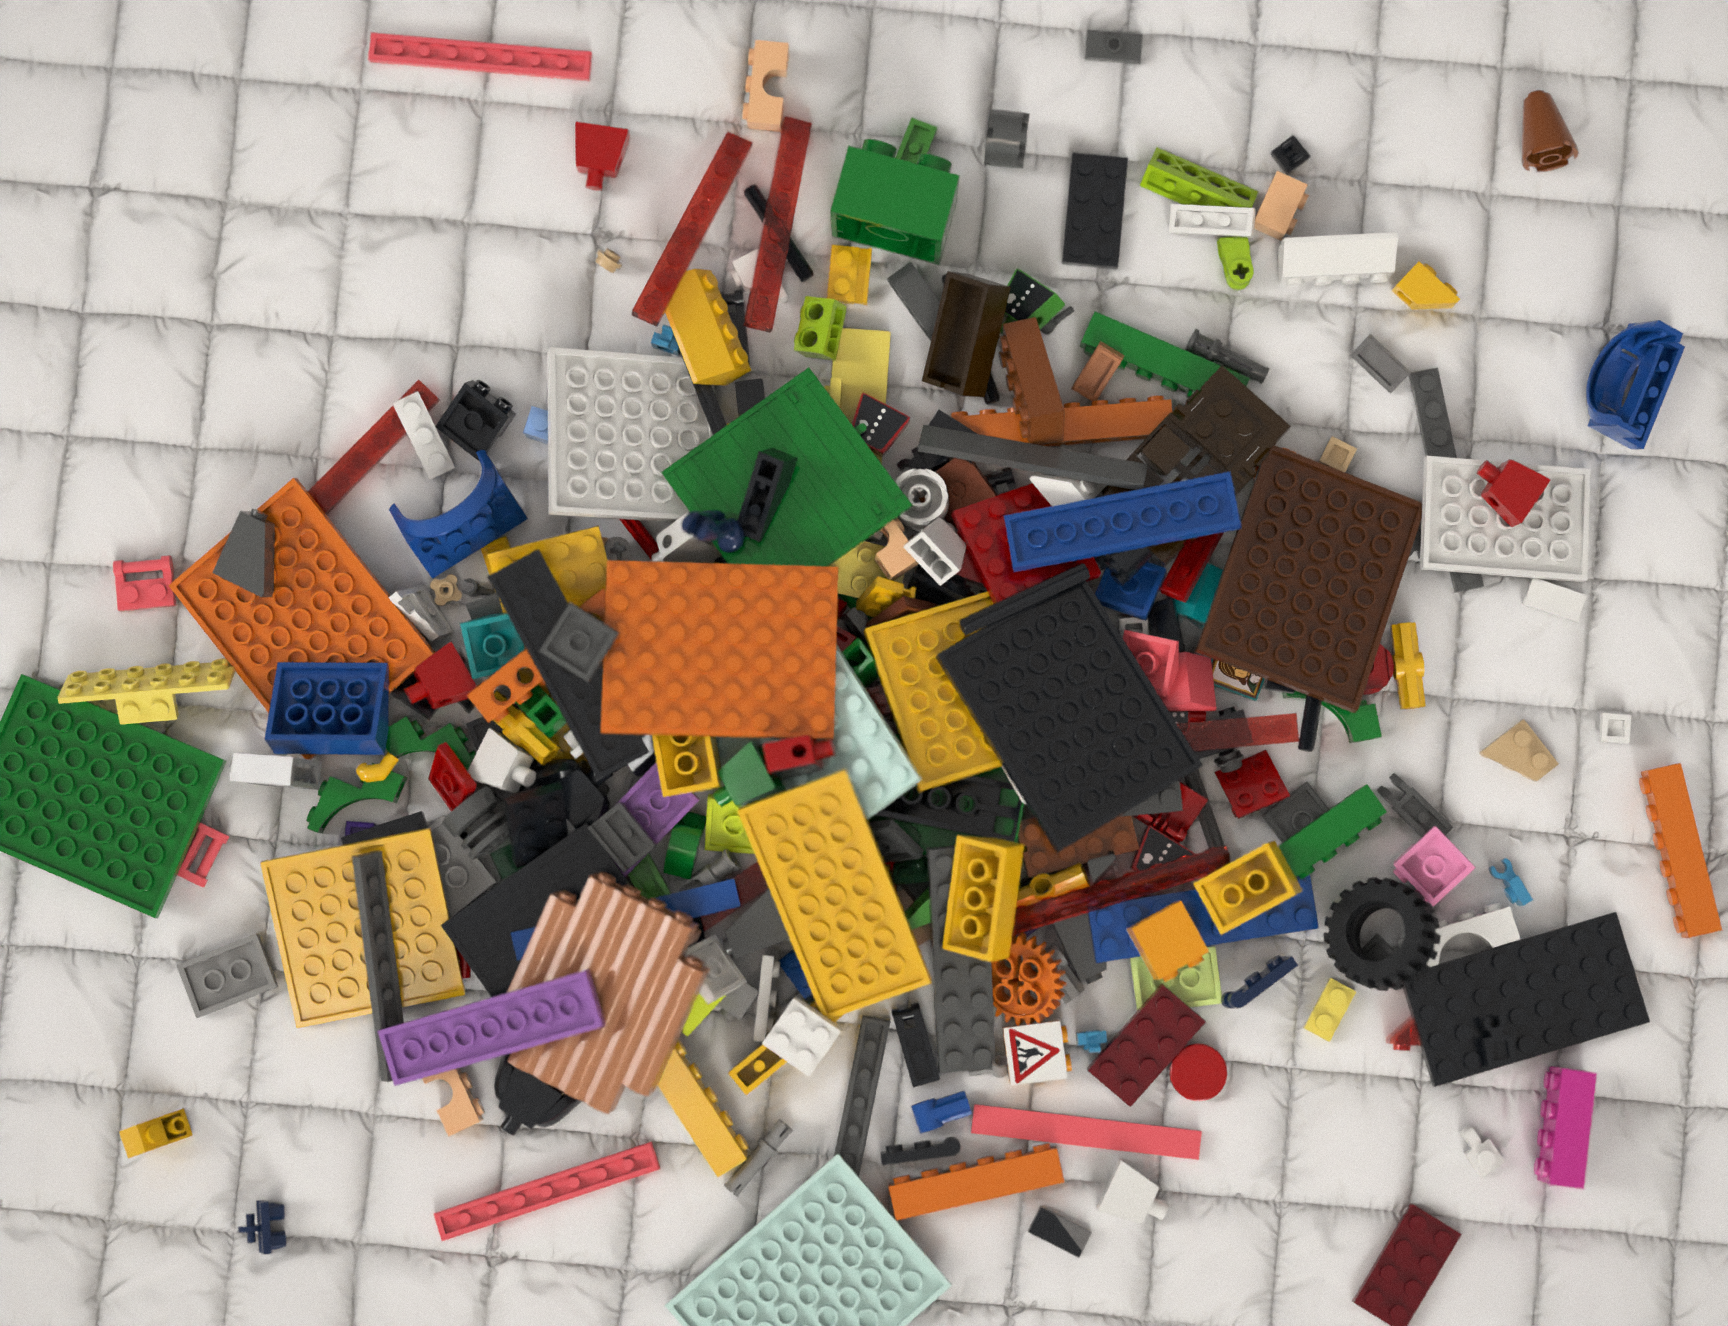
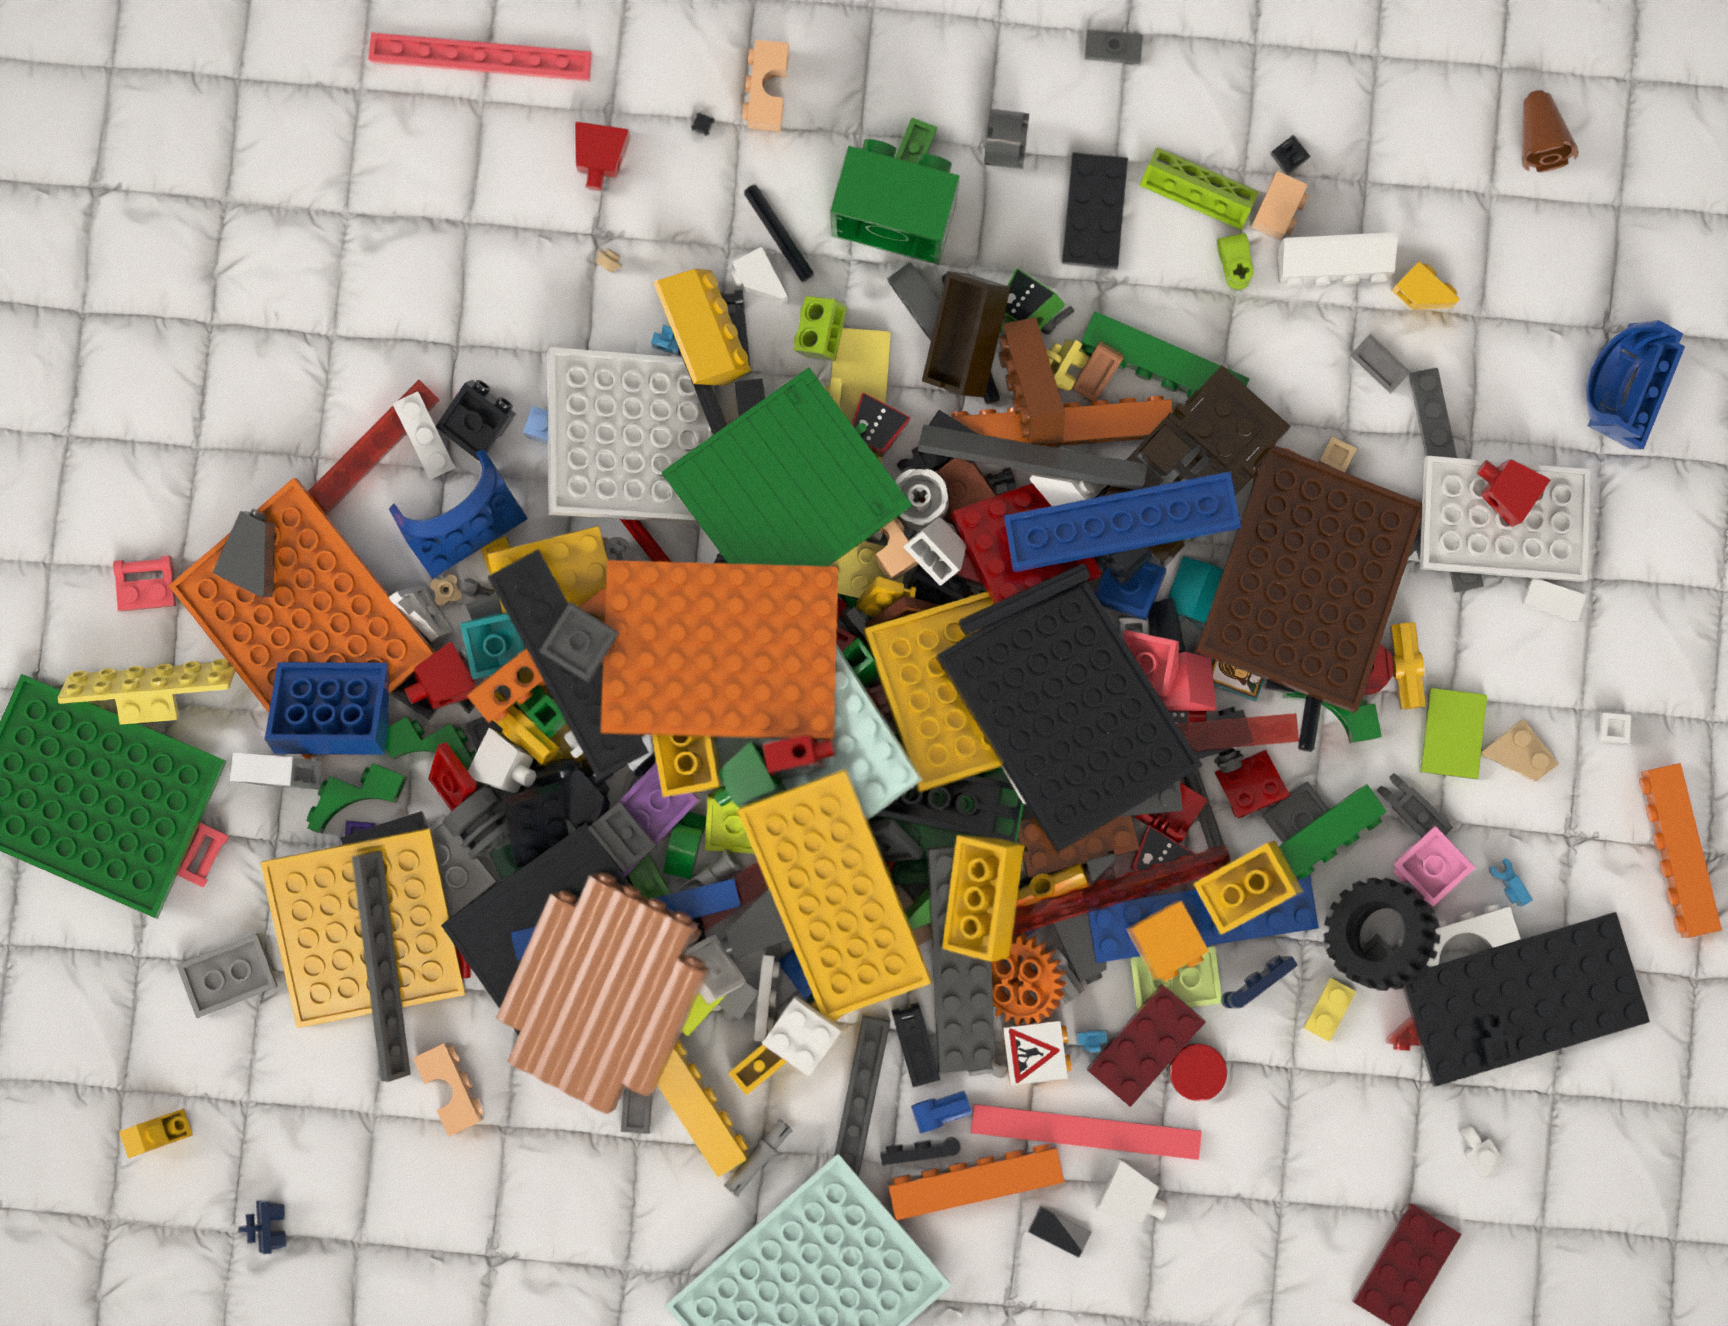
(379, 771): yellow arm -> none
(492, 1027): medium lavender plate -> none
(528, 1099): black torso -> none
(547, 1191): coral tile -> none
(636, 1112): none -> flat silver tile
(680, 547): white torso -> none
(691, 229): clear red plate -> none
(702, 124): none -> black piece
(713, 526): dark blue piece -> none
(765, 491): black slope -> none
(777, 224): clear red plate -> none
(849, 274): yellow plate -> none
(1062, 357): none -> light yellow hips
(1189, 566): red tile -> none
(1212, 220): white plate -> none
(1257, 373): dark grey pin -> none
(1453, 733): none -> lime tile
(1565, 1127): dark pink brick -> none

